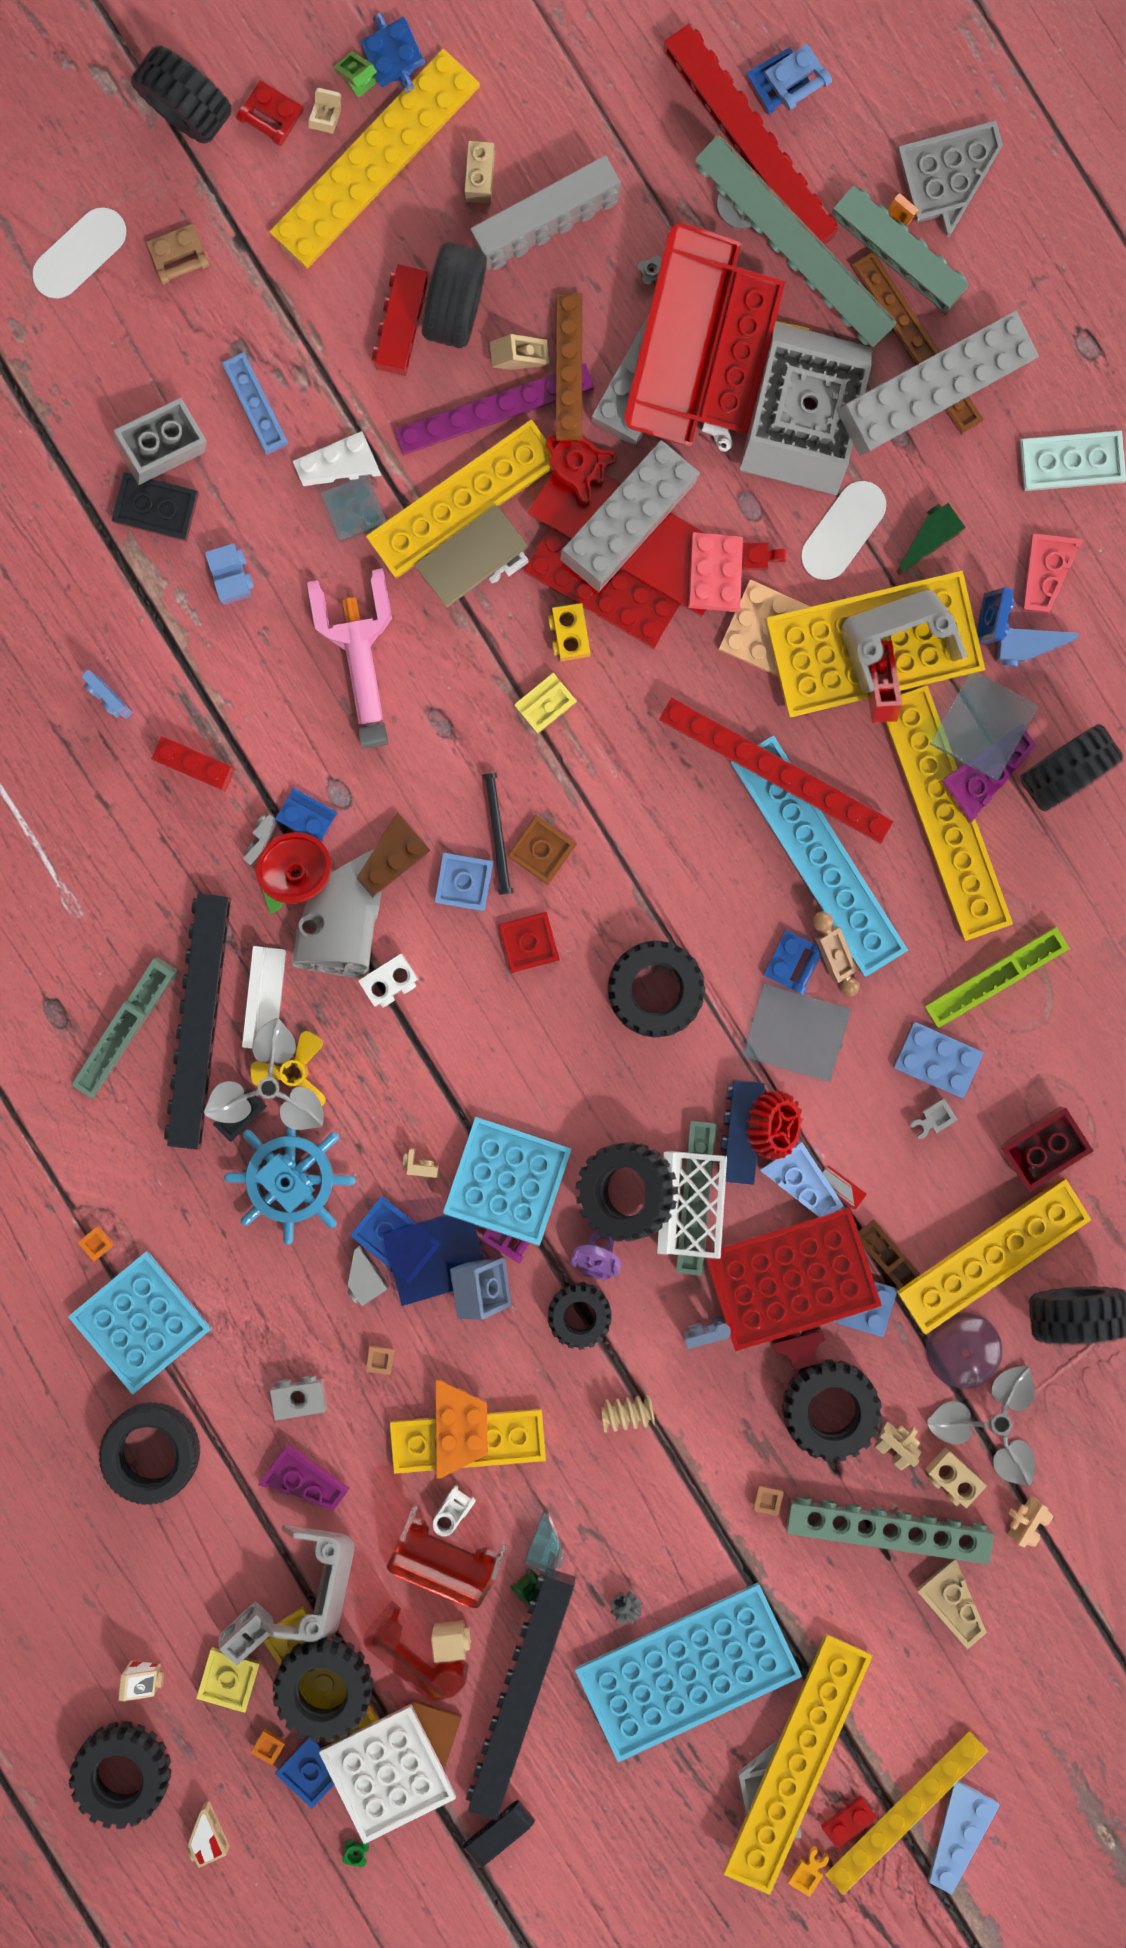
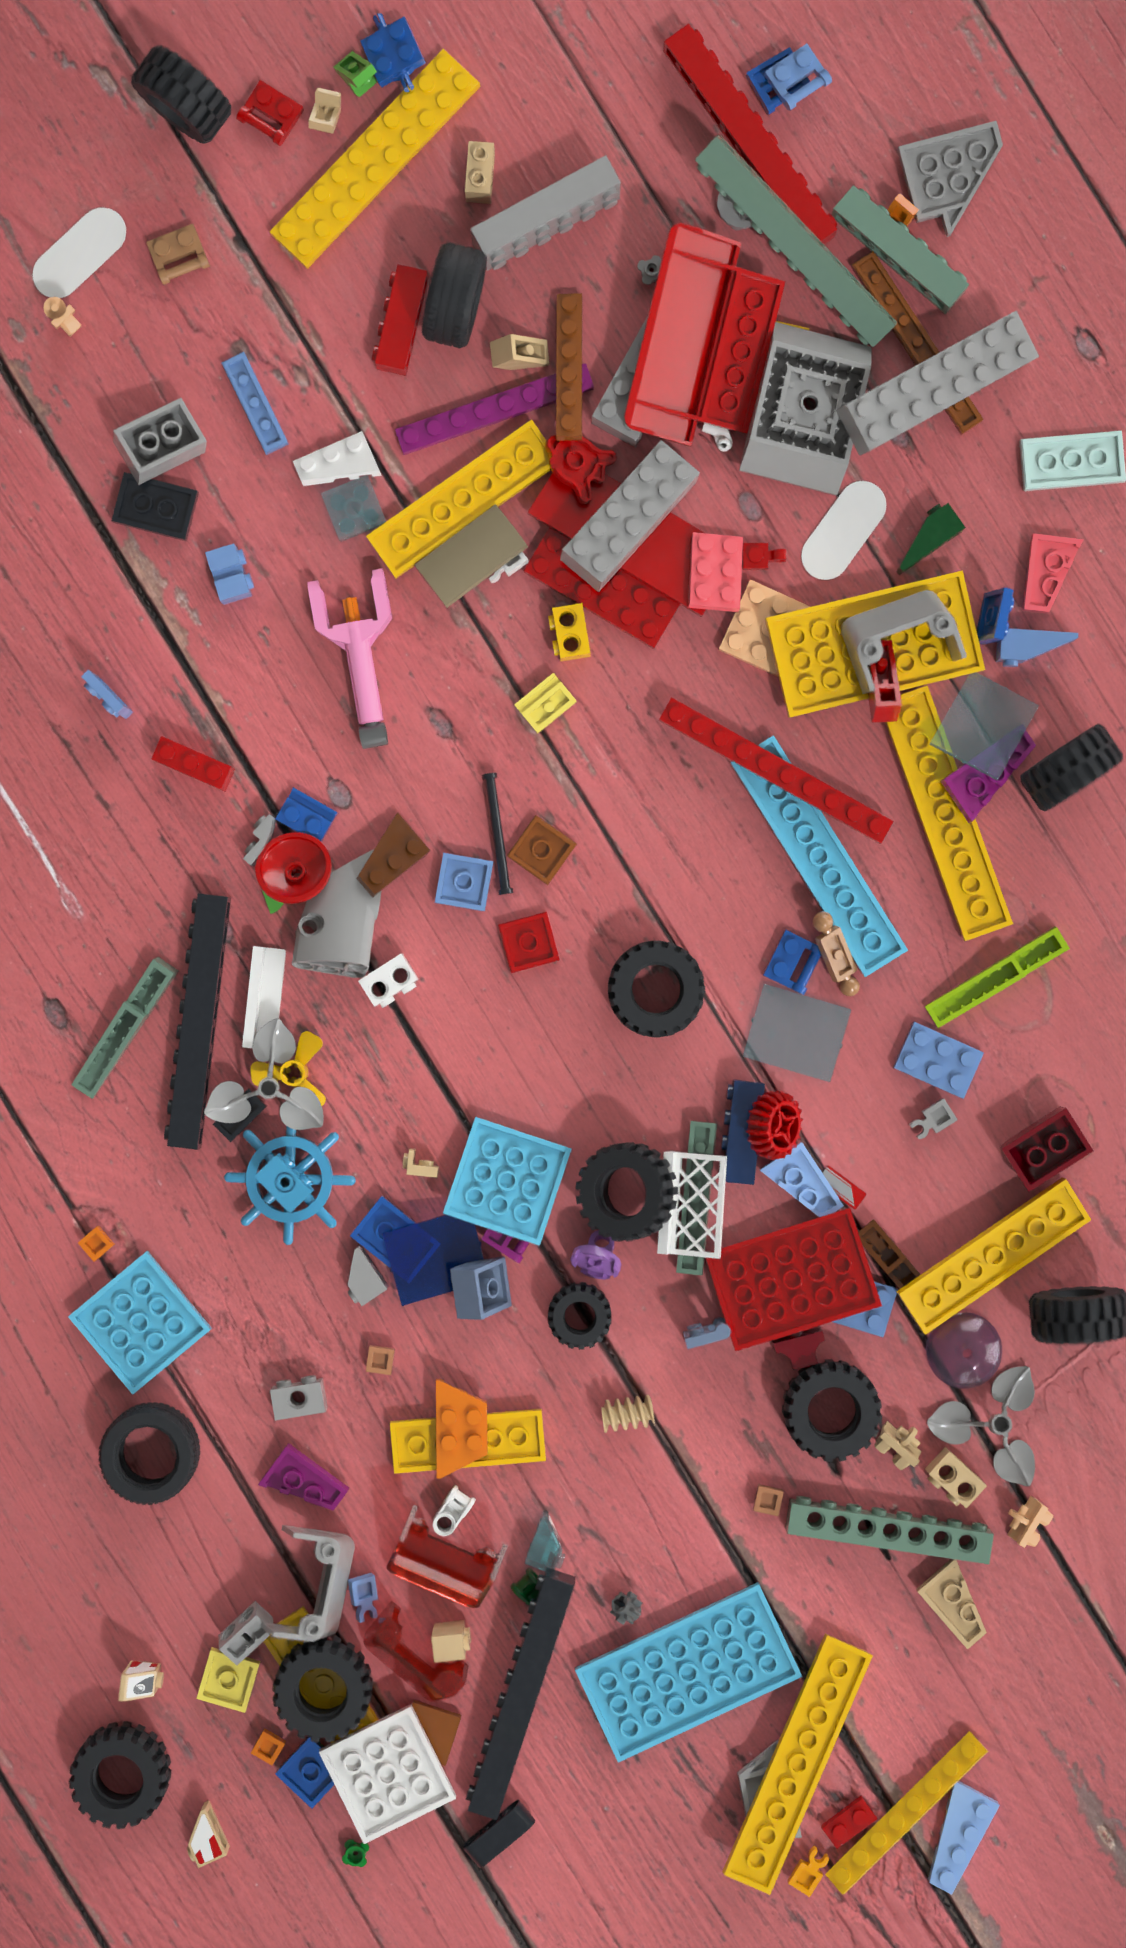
(61, 315): none -> light nougat hips
(362, 1593): none -> medium blue plate

